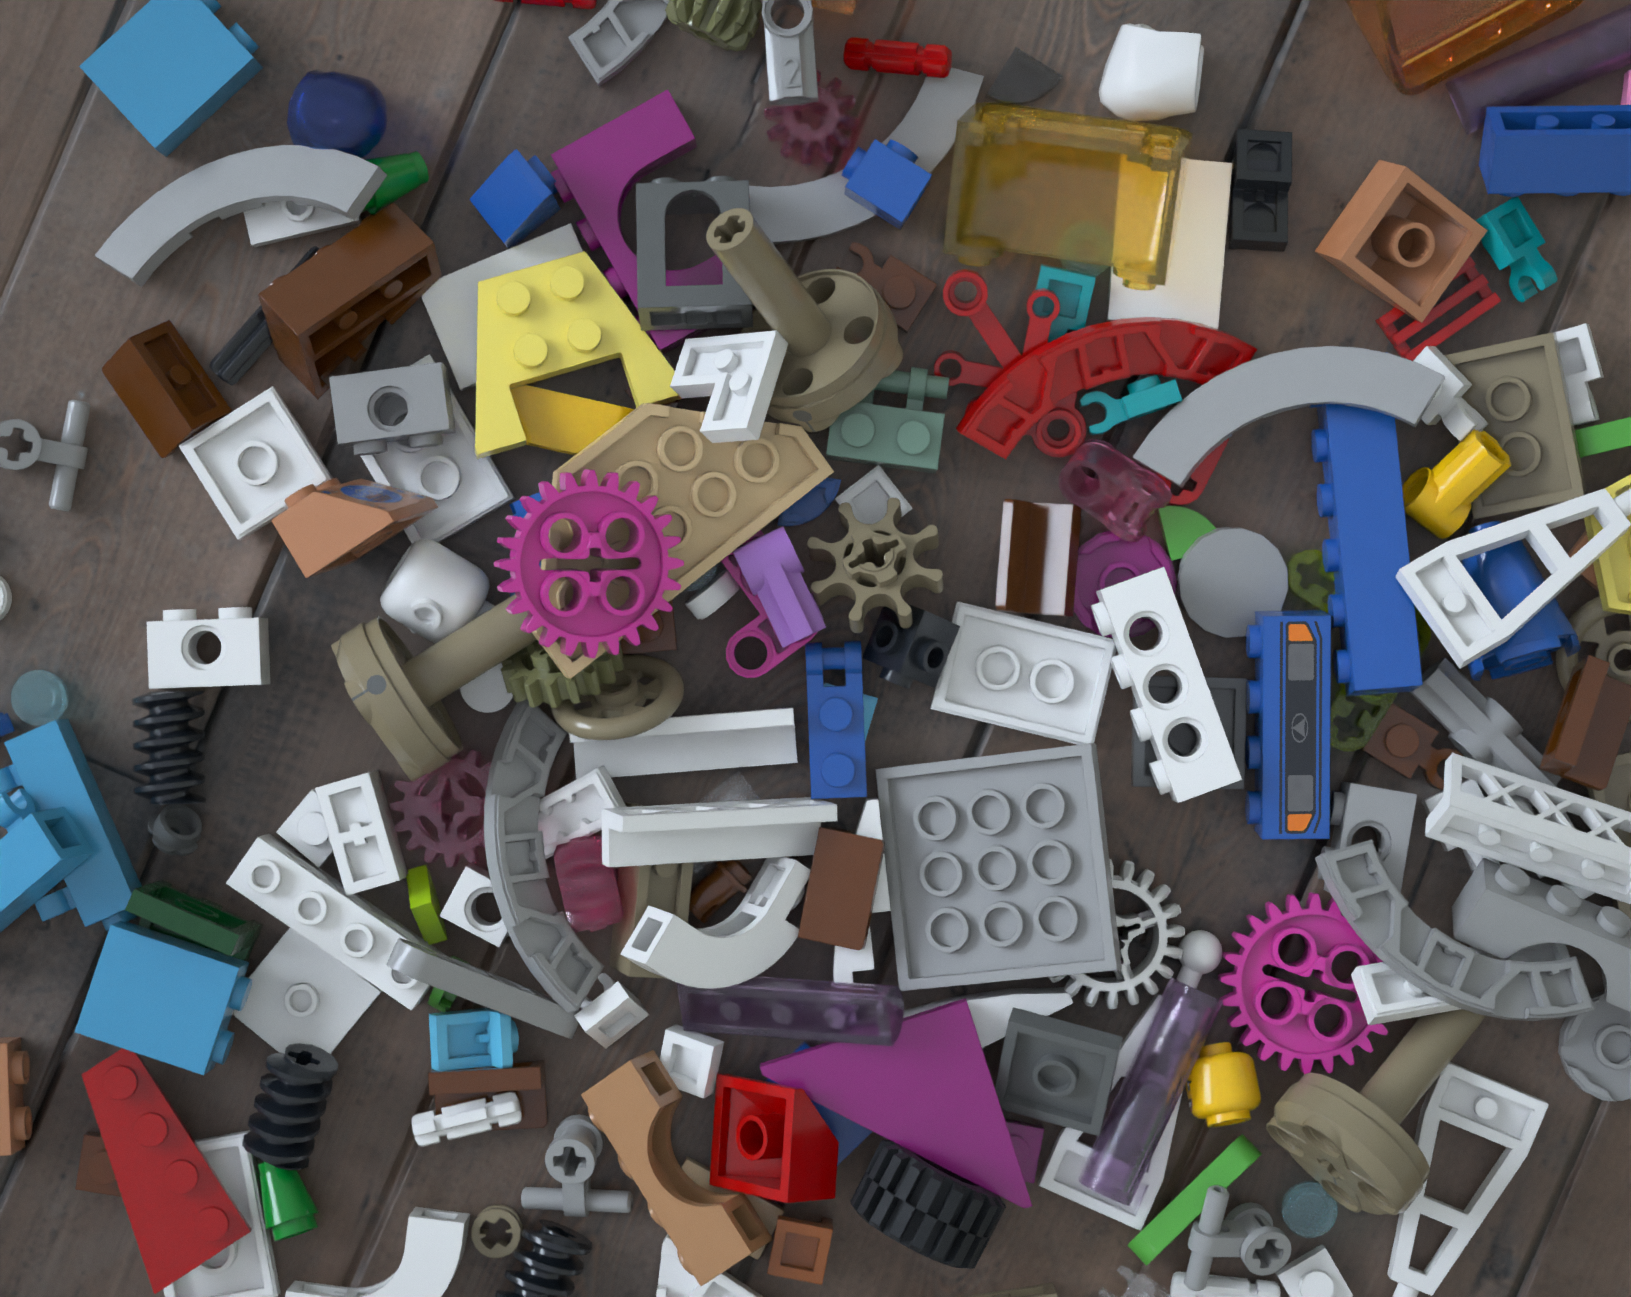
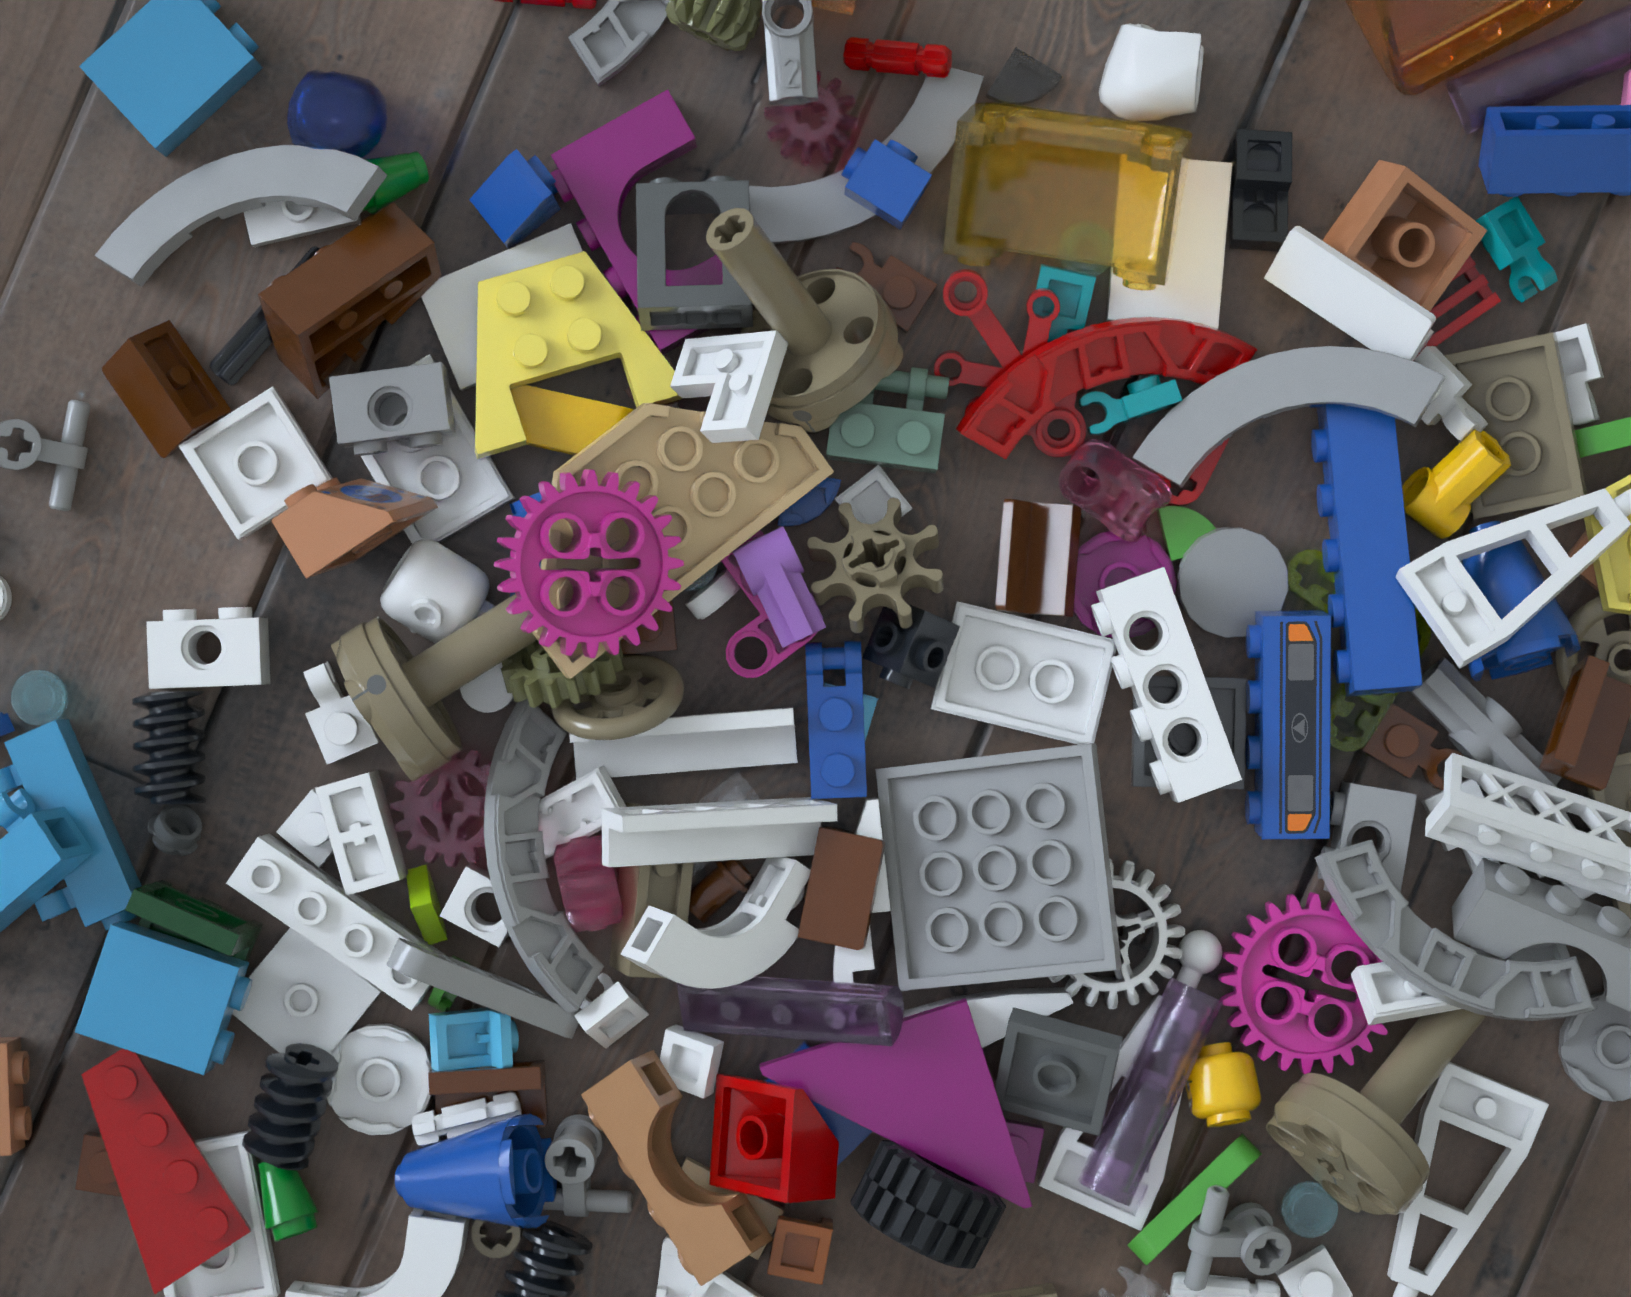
(337, 722): none -> white plate
(380, 1079): none -> white tile
(483, 1174): none -> blue cone
(1350, 296): none -> white panel

